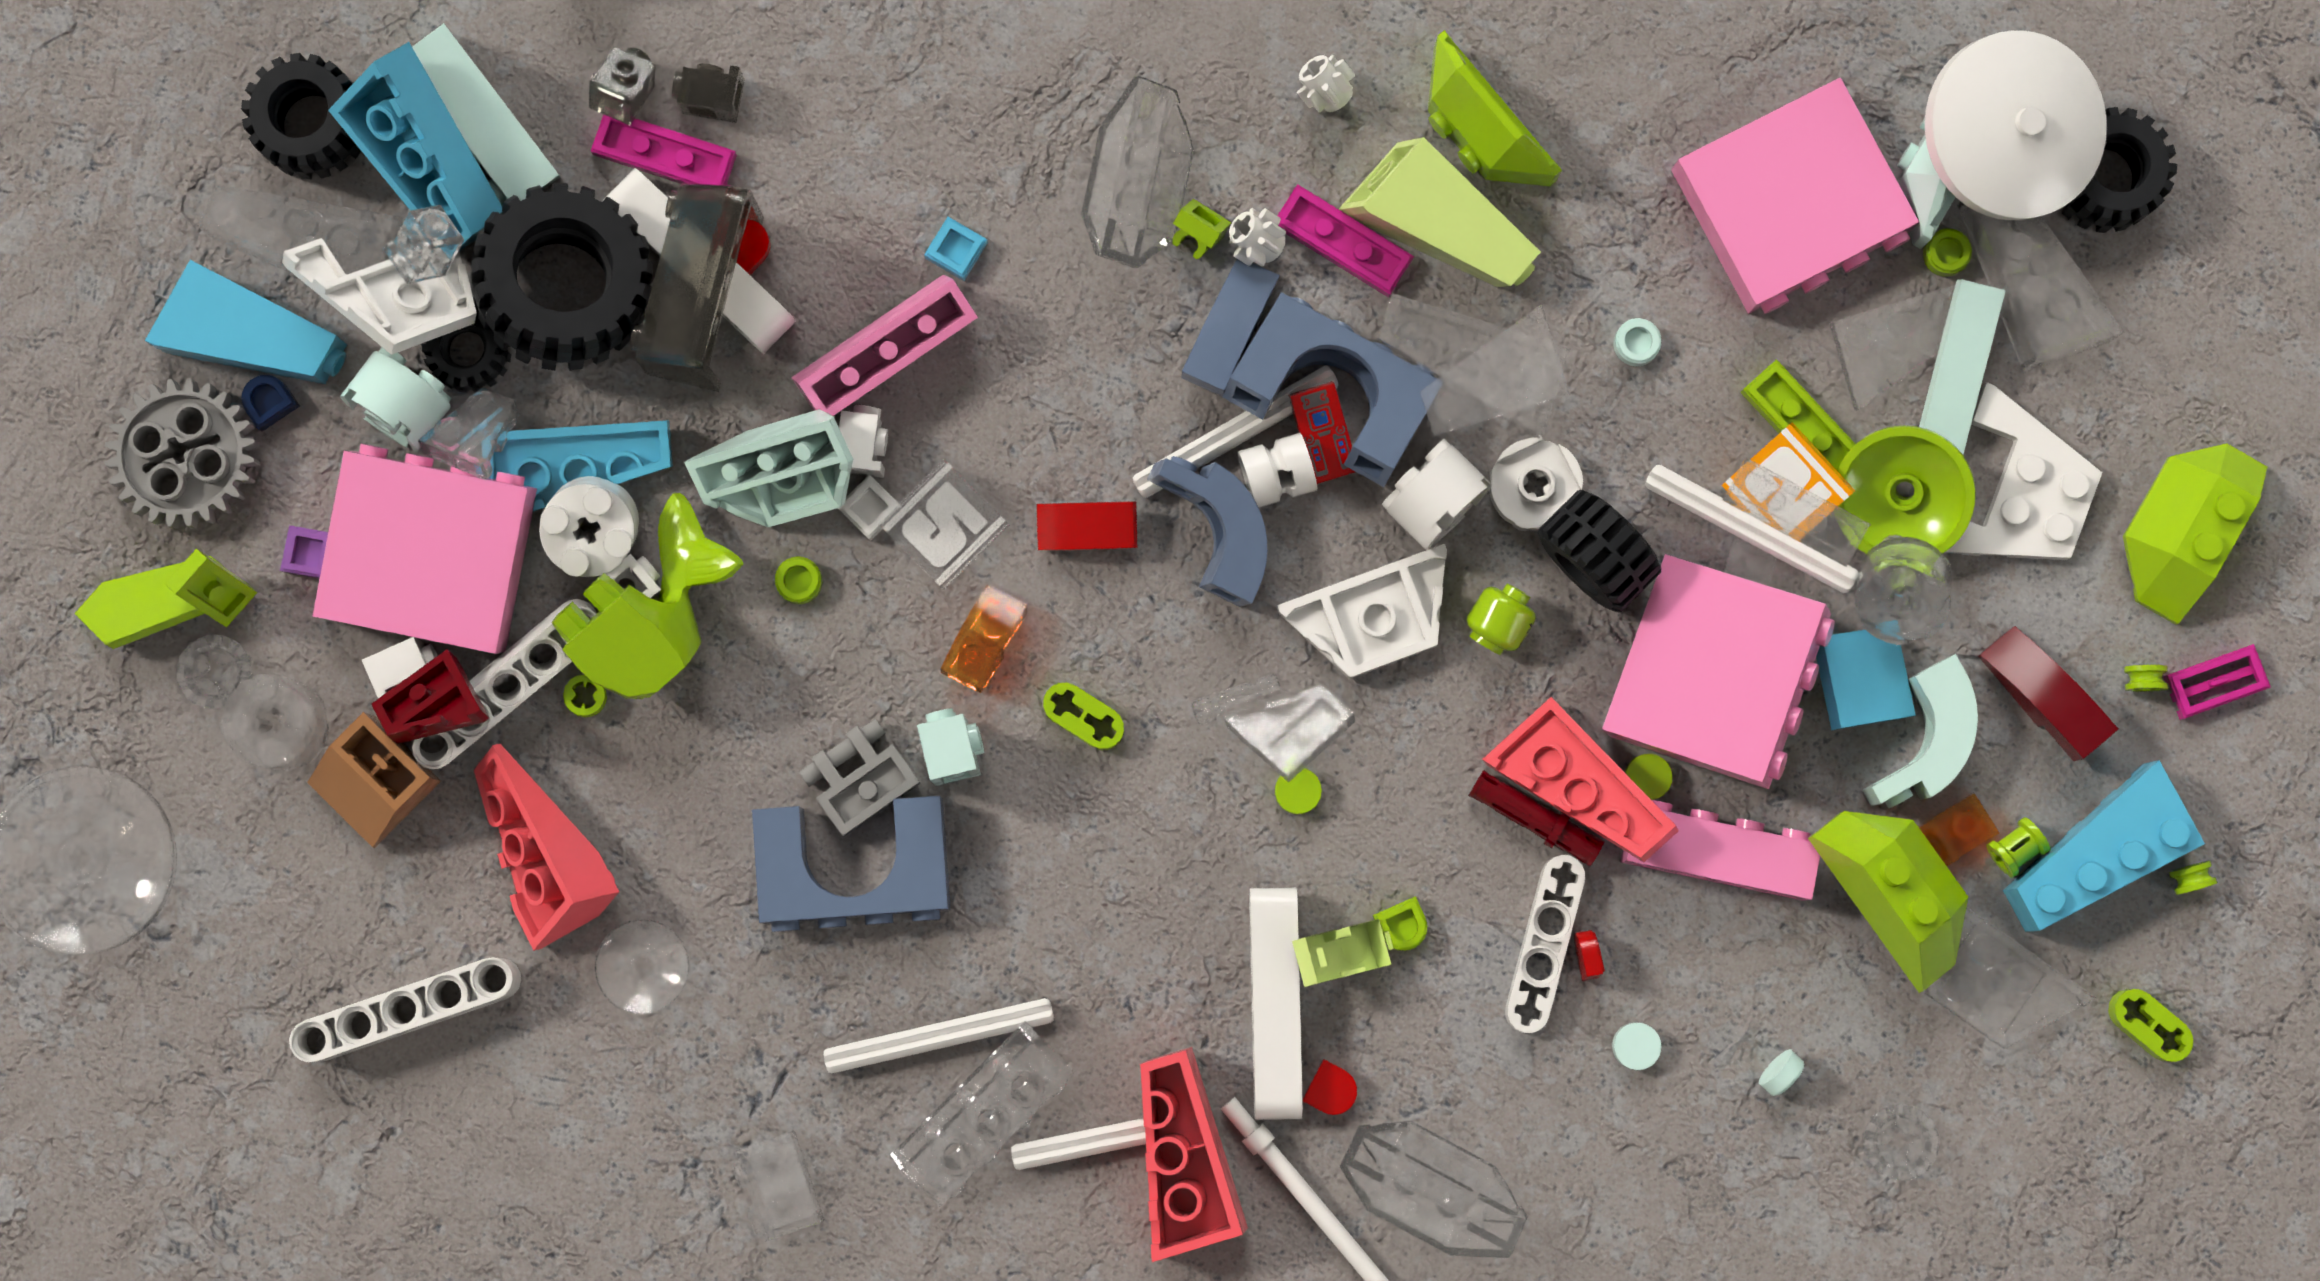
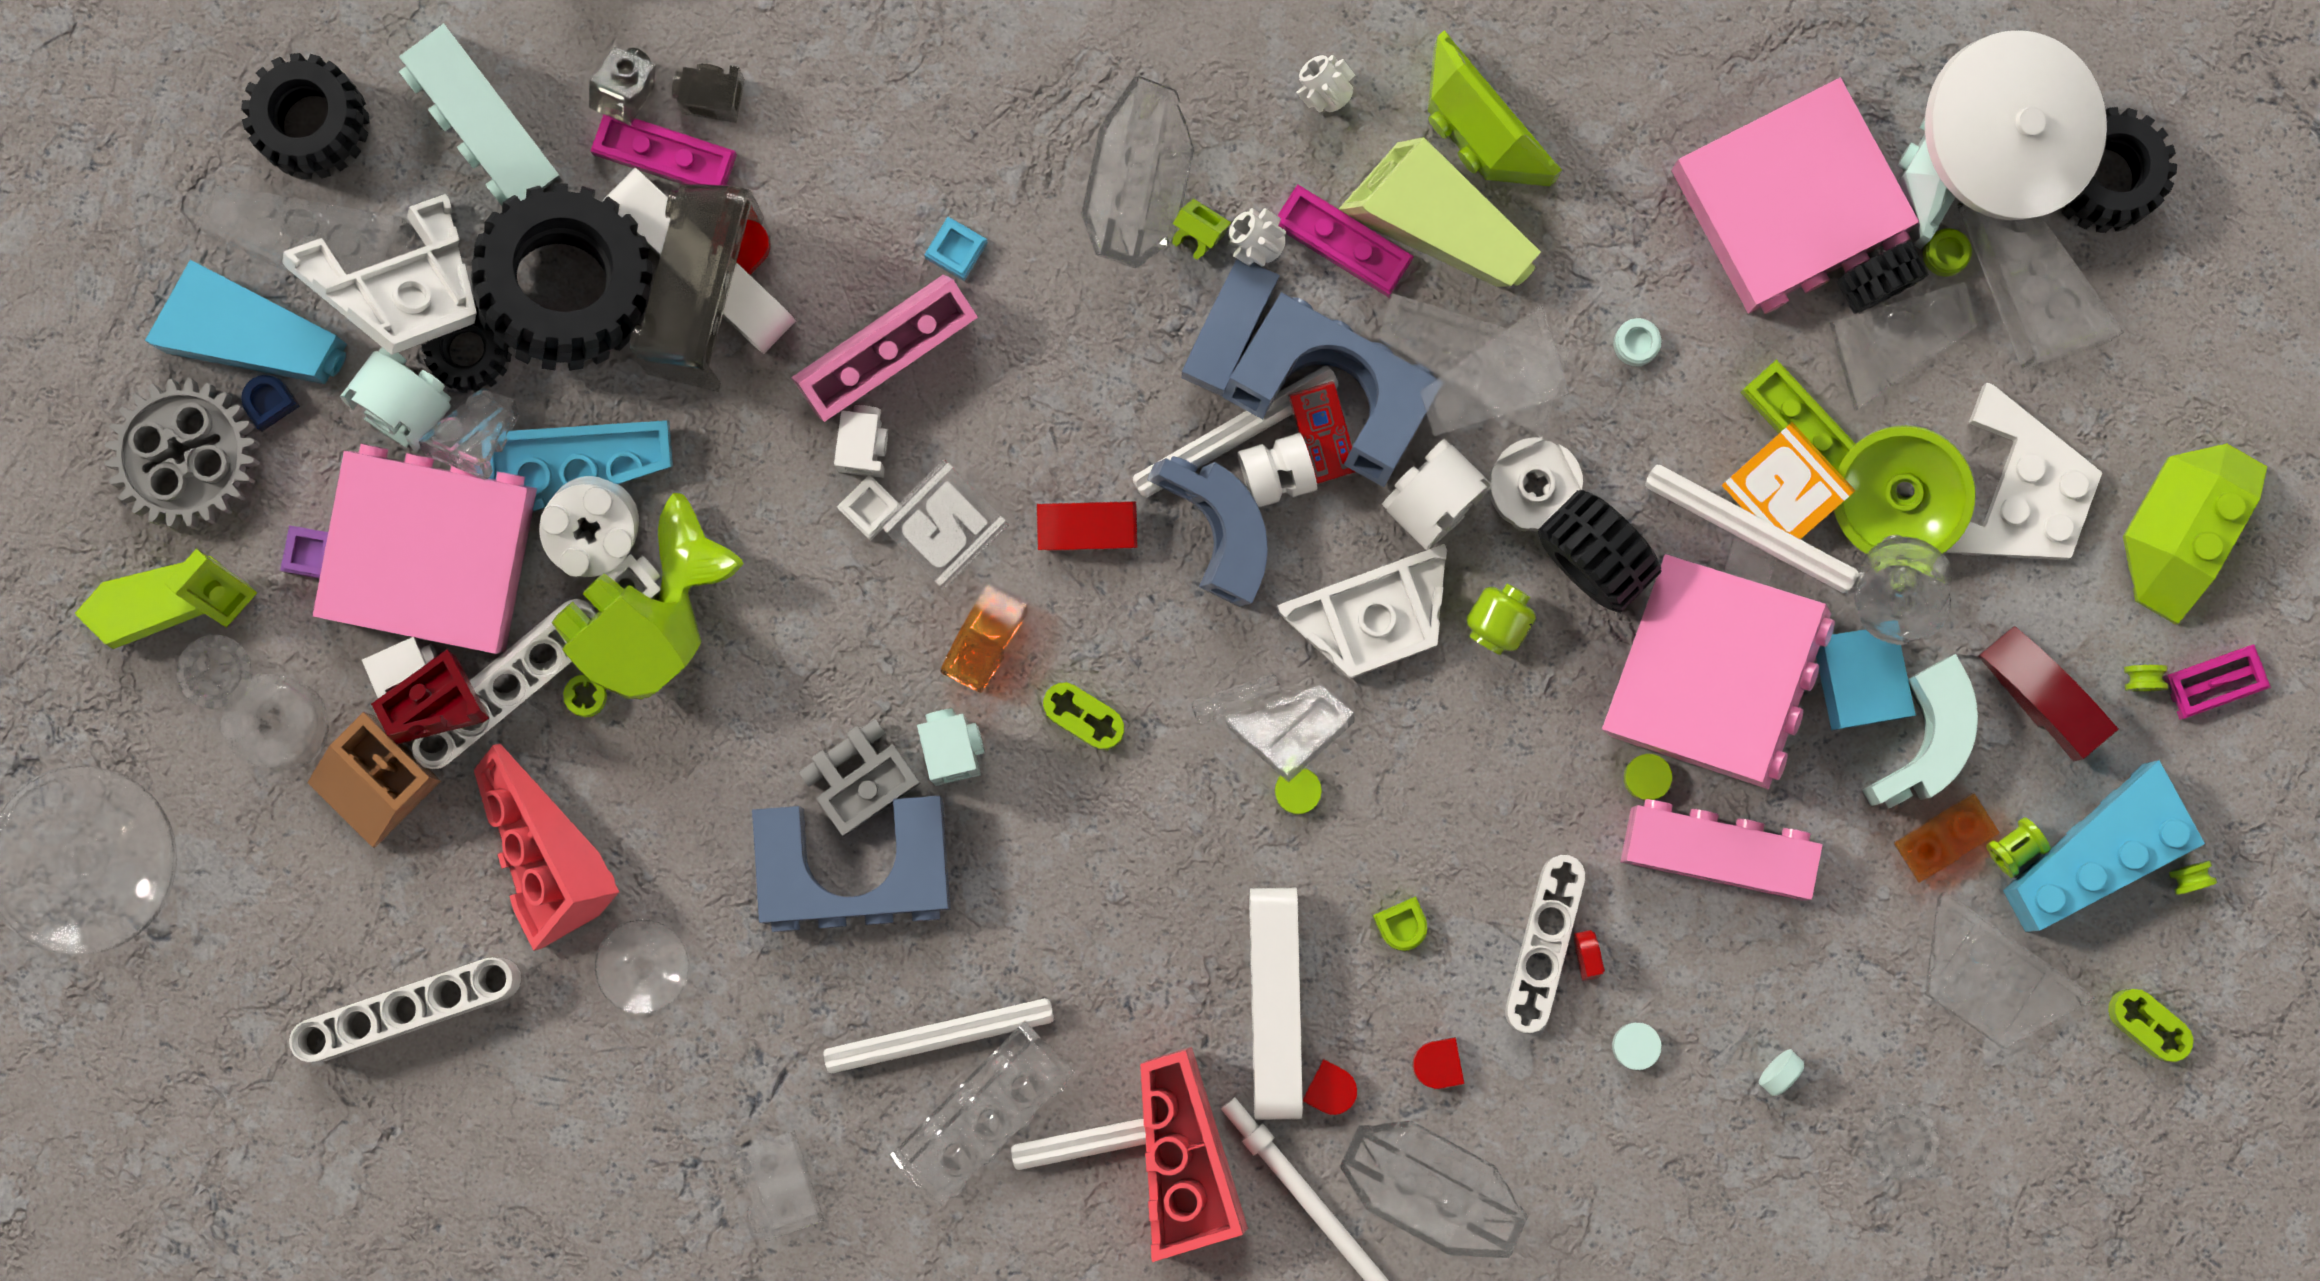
(415, 142): medium azure wedge -> none
(424, 245): clear brick -> none
(777, 470): light aqua wedge -> none
(798, 580): lime tile -> none
(1342, 952): yellowish green piece -> none
(1438, 1064): none -> red tile
(1538, 819): dark red pin -> none
(1573, 774): coral wing -> none
(1796, 512): clear tile -> none
(1882, 277): none -> black tyre
(1898, 889): lime wedge -> none
(1962, 361): light aqua tile -> none

